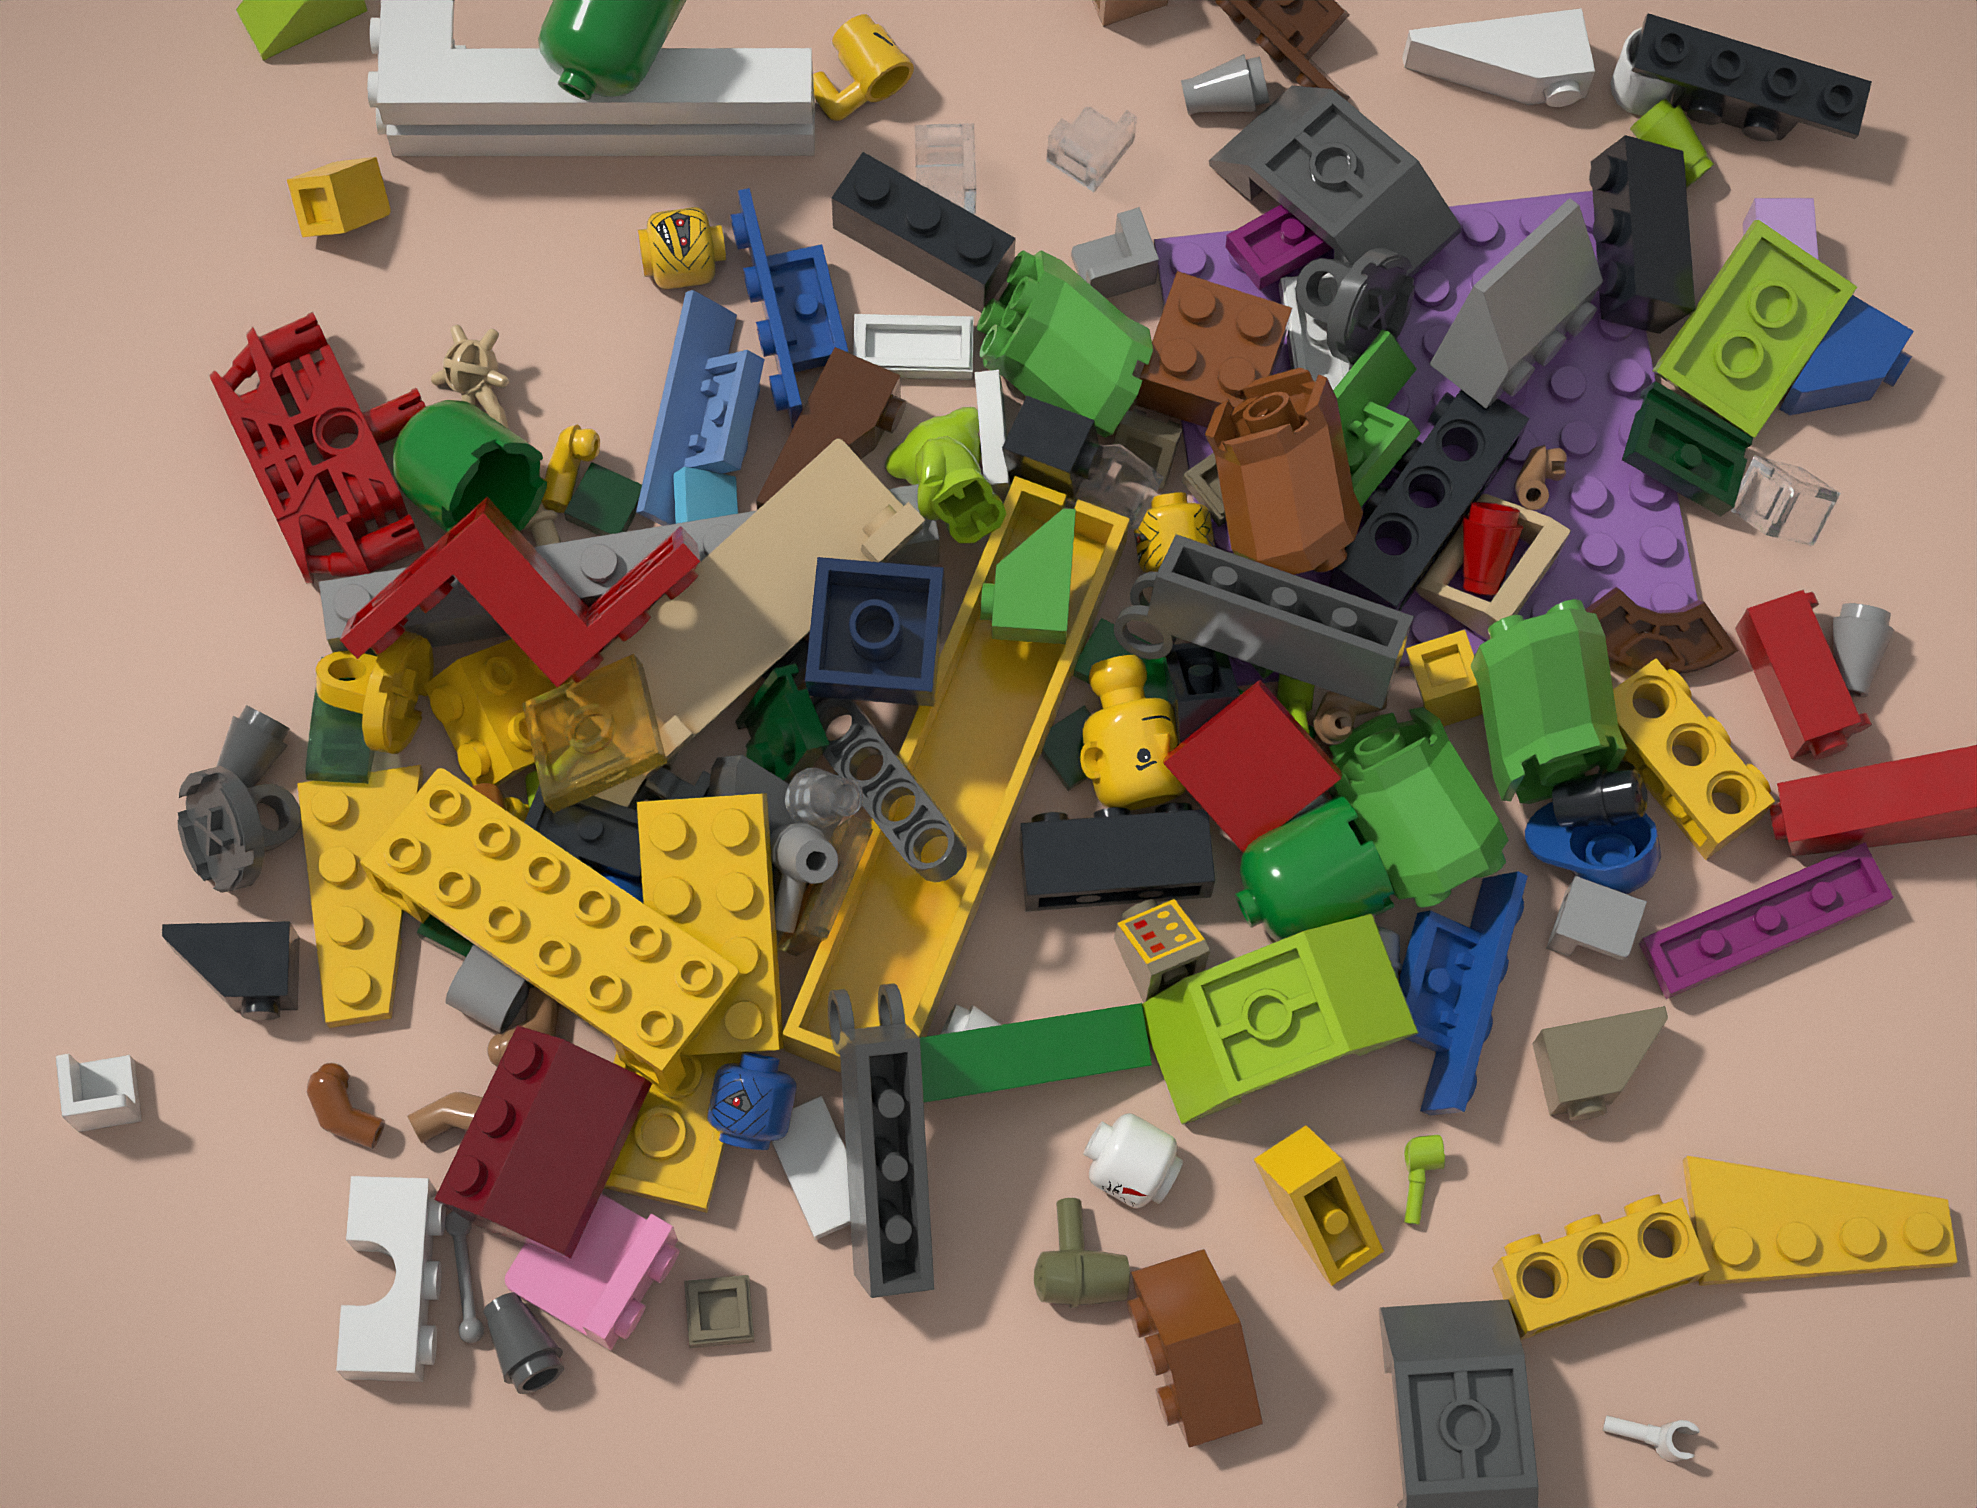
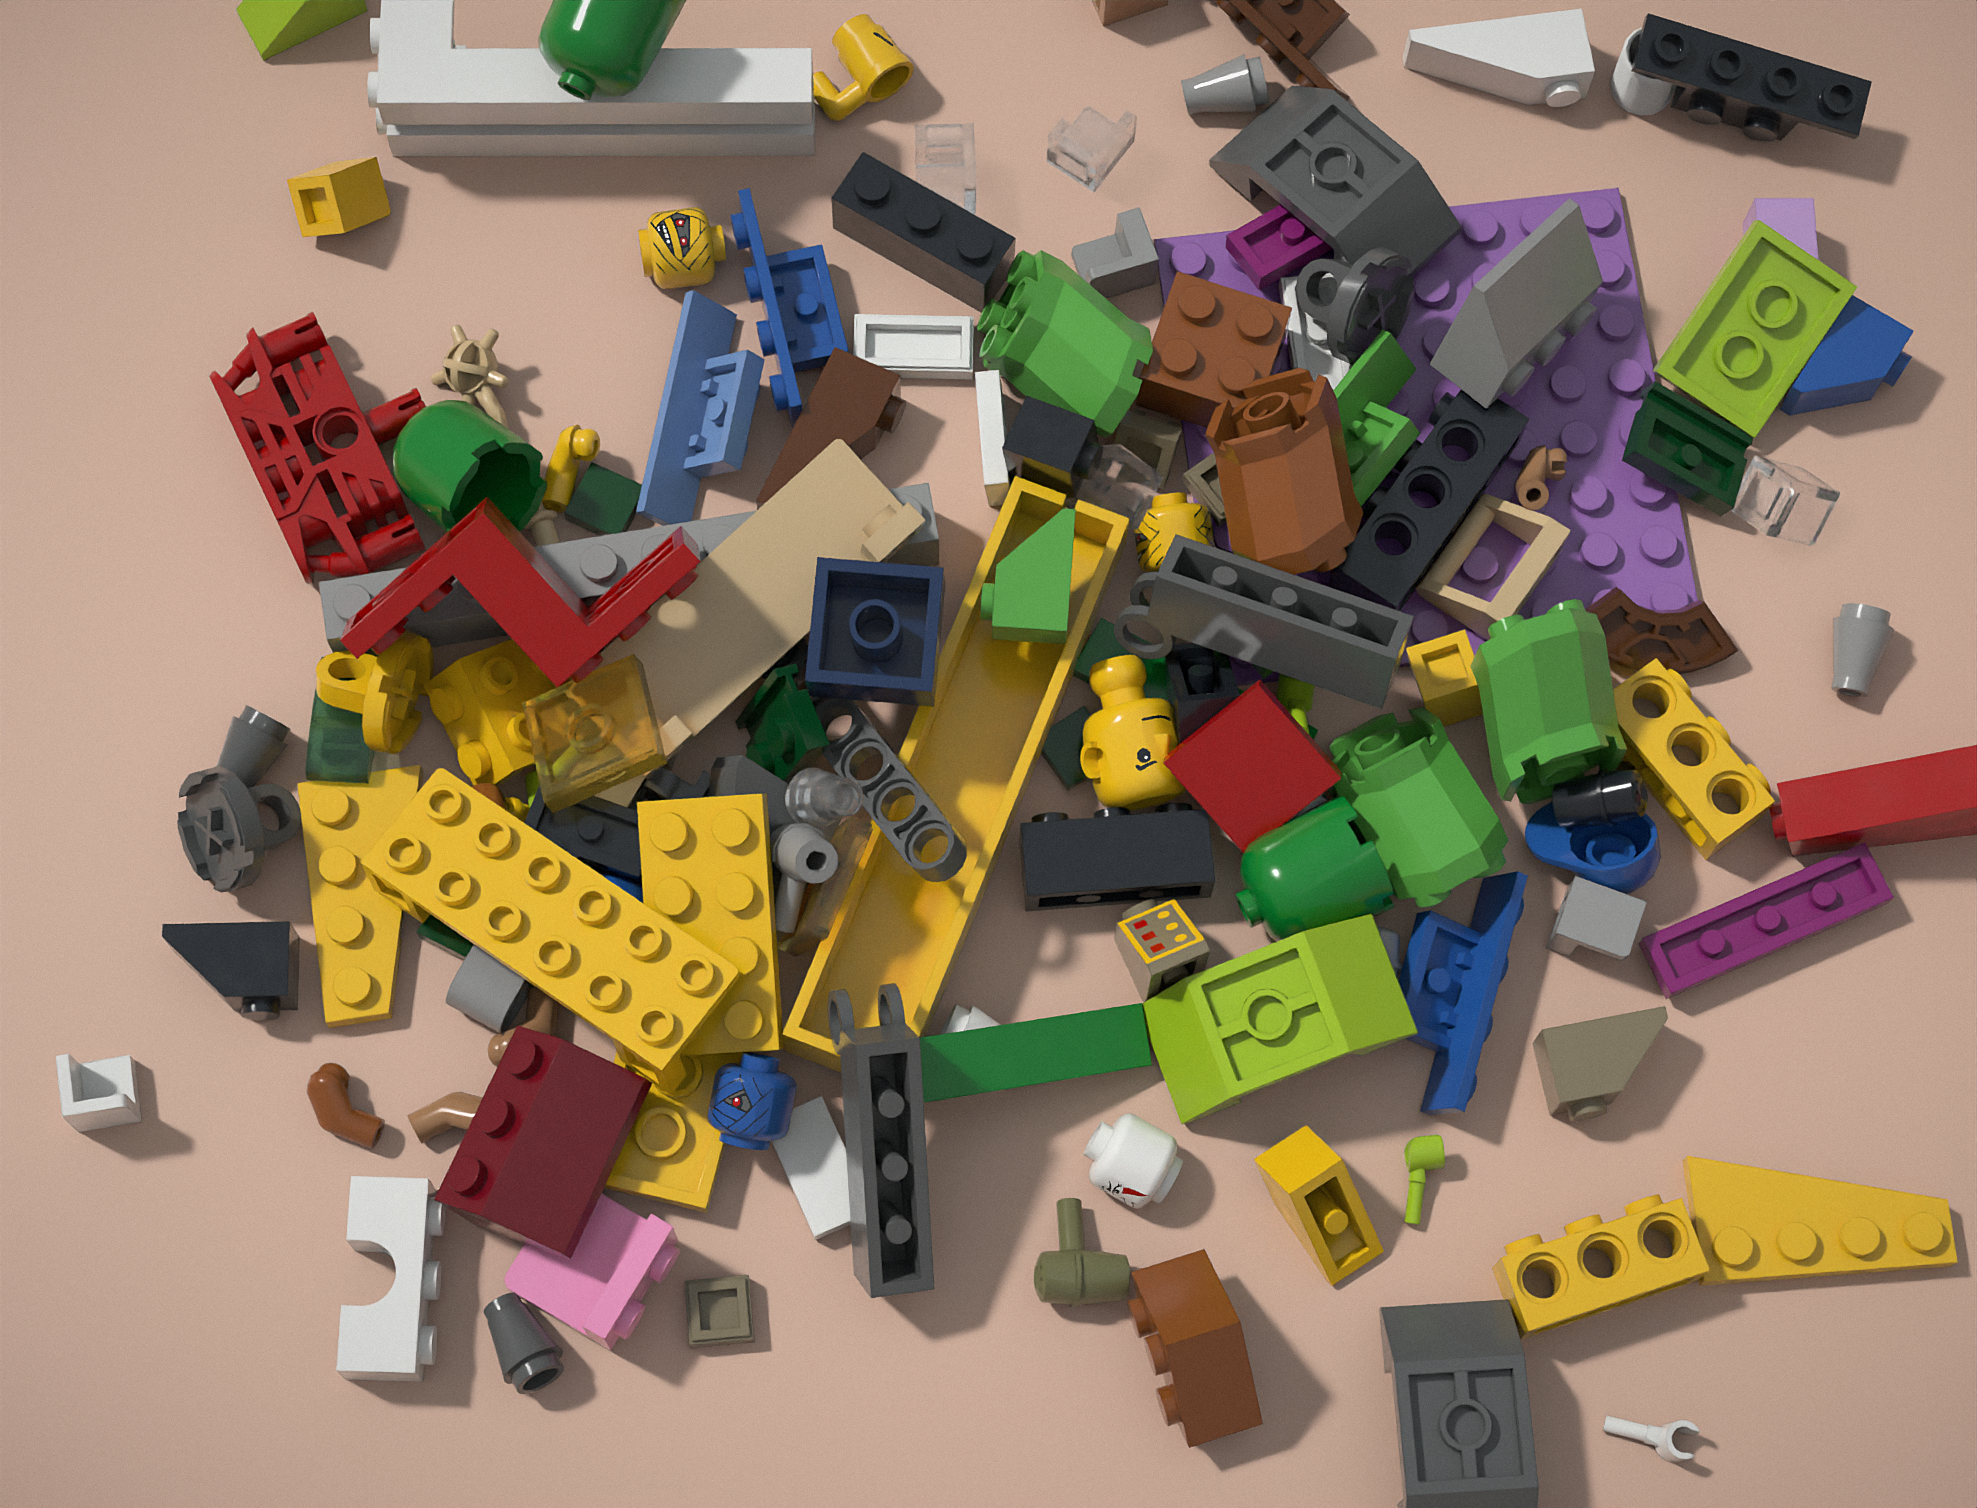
(470, 1329): light grey hinge -> none
(703, 495): medium azure tile -> none
(945, 463): lime animal -> none
(1337, 715): medium nougat arm -> none
(1488, 545): red cone -> none
(1642, 234): black brick -> none
(1672, 129): lime cone -> none
(1799, 676): red brick -> none

